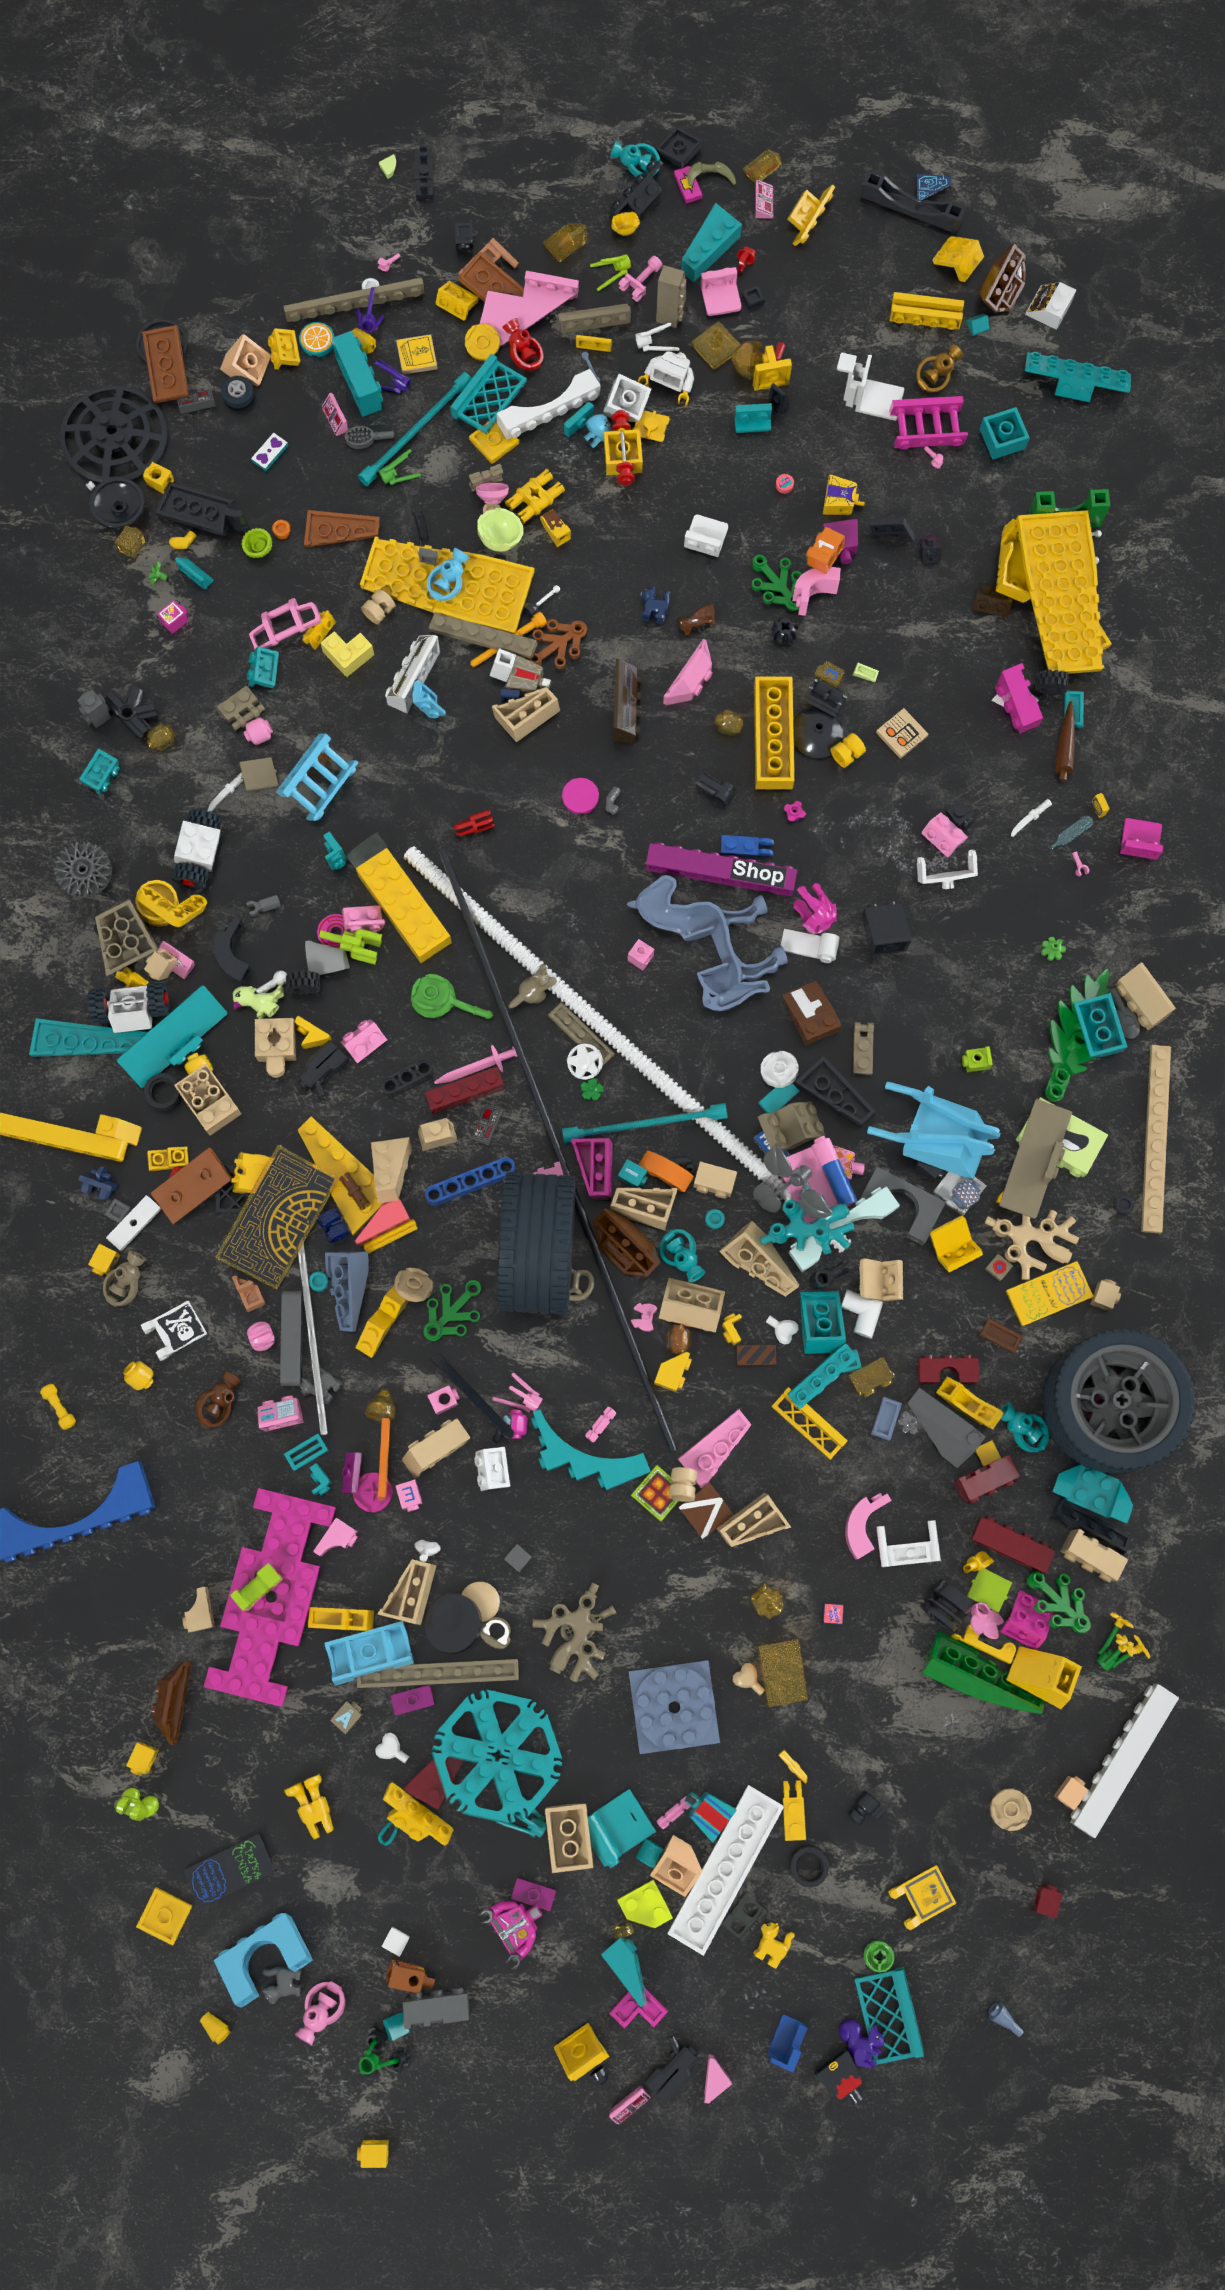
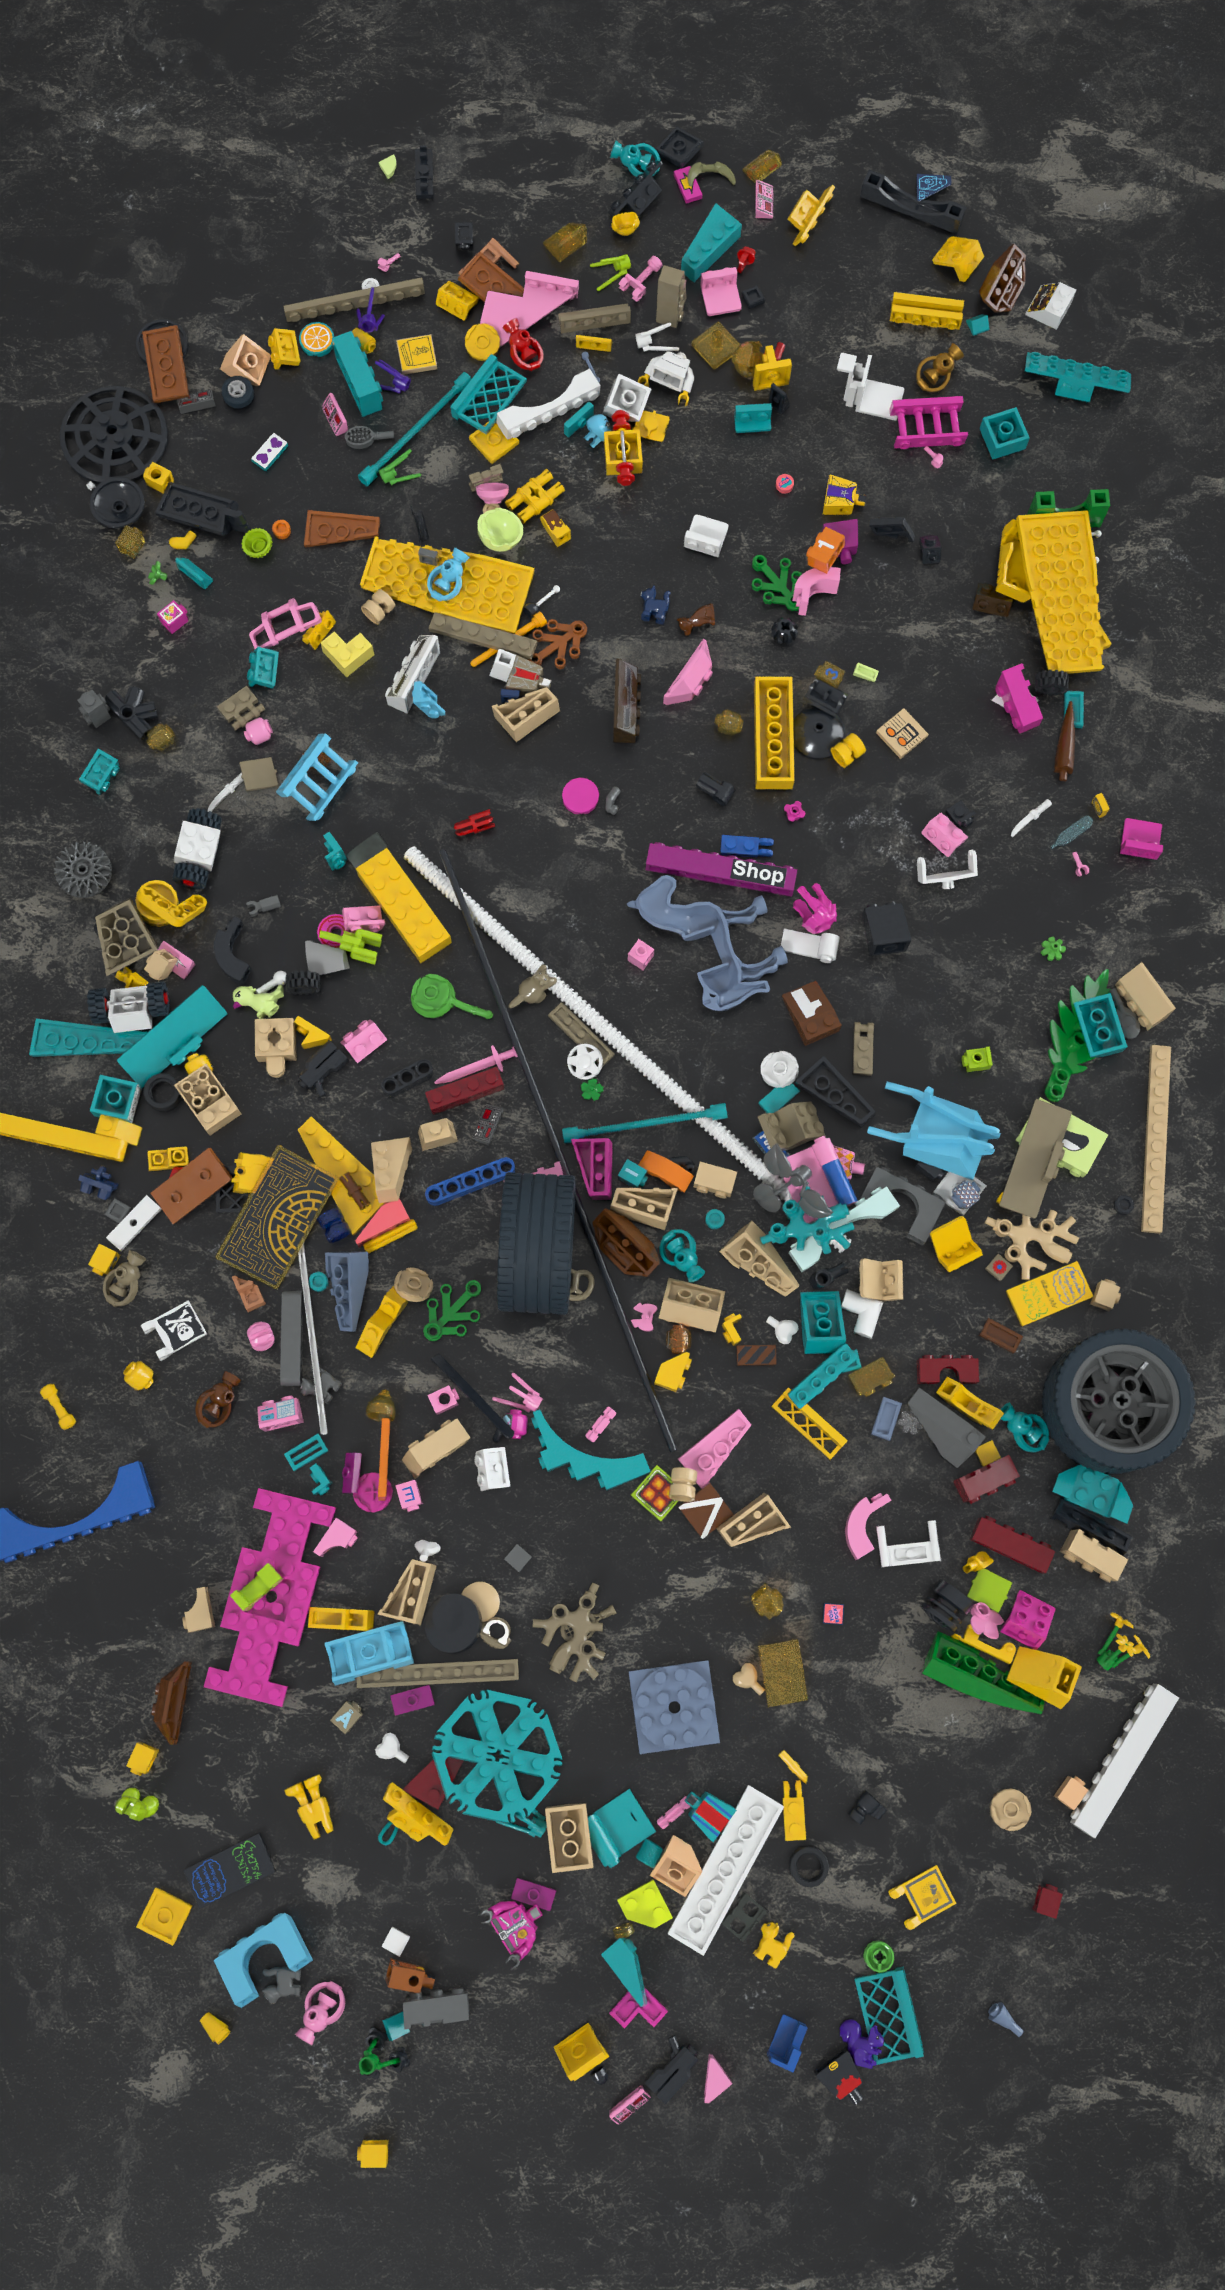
(115, 1098): none -> teal brick
(1061, 1602): green plant -> none

